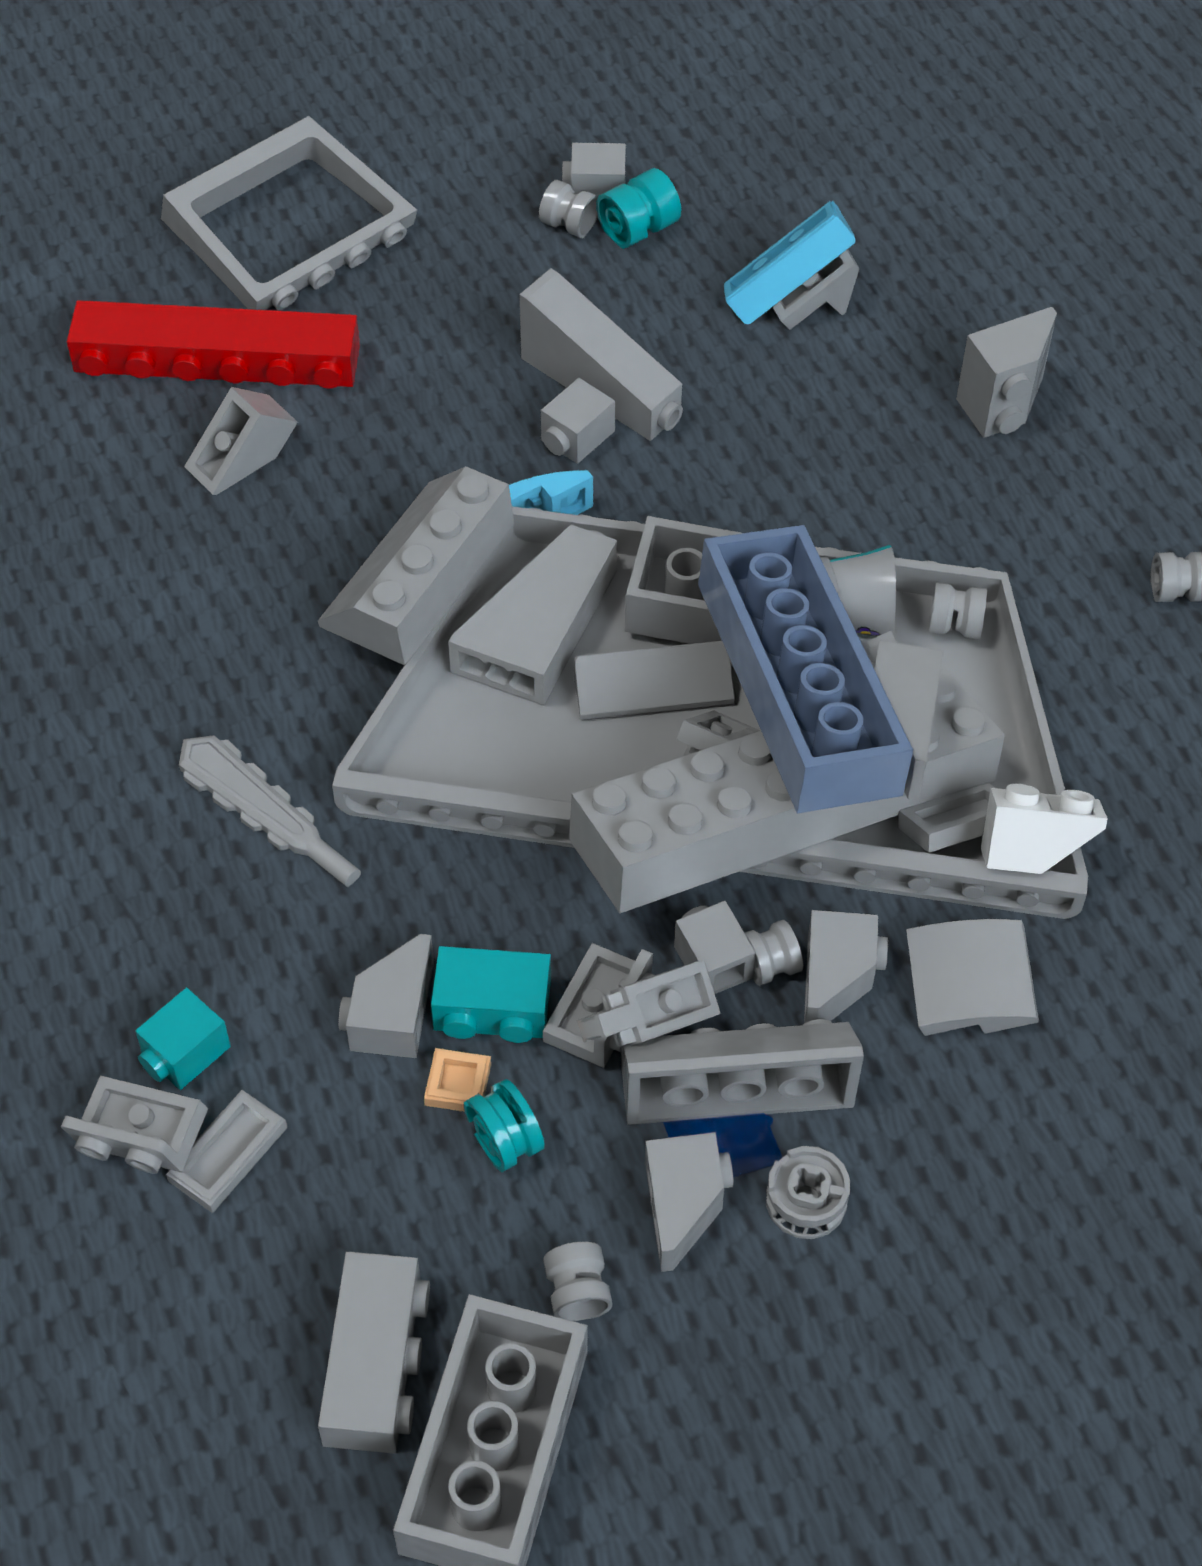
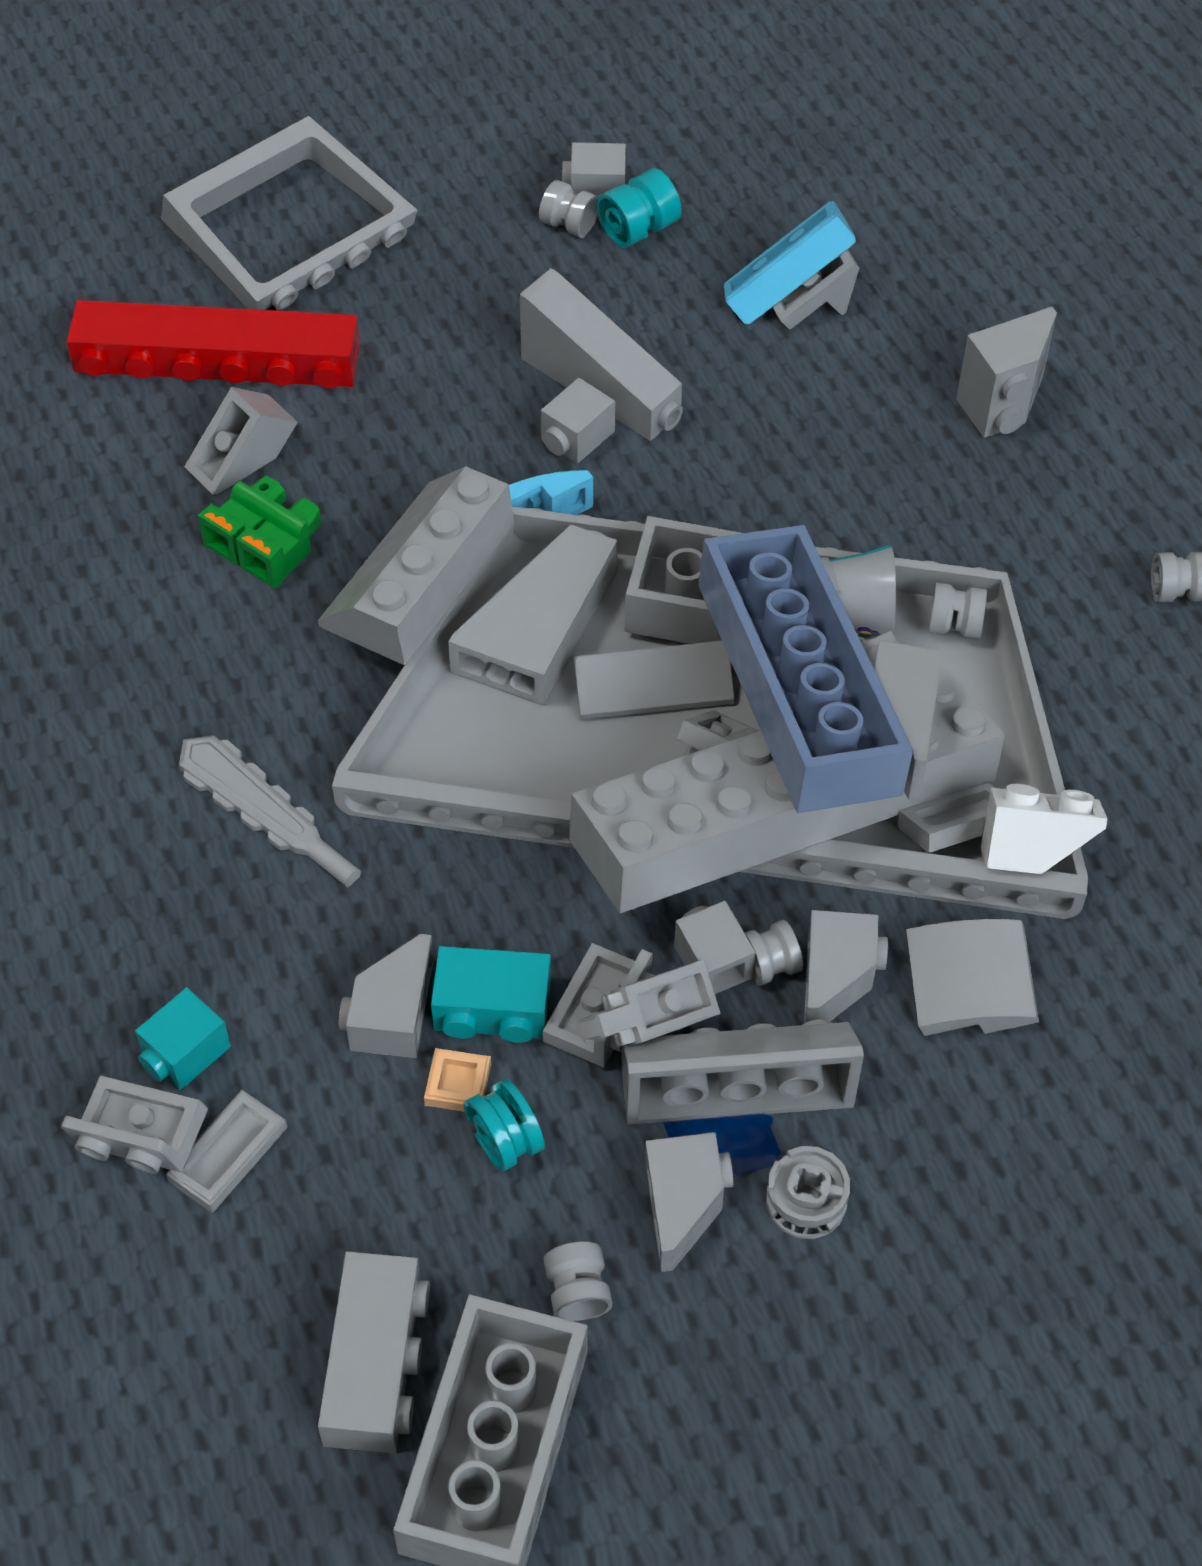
(260, 531): none -> green hips

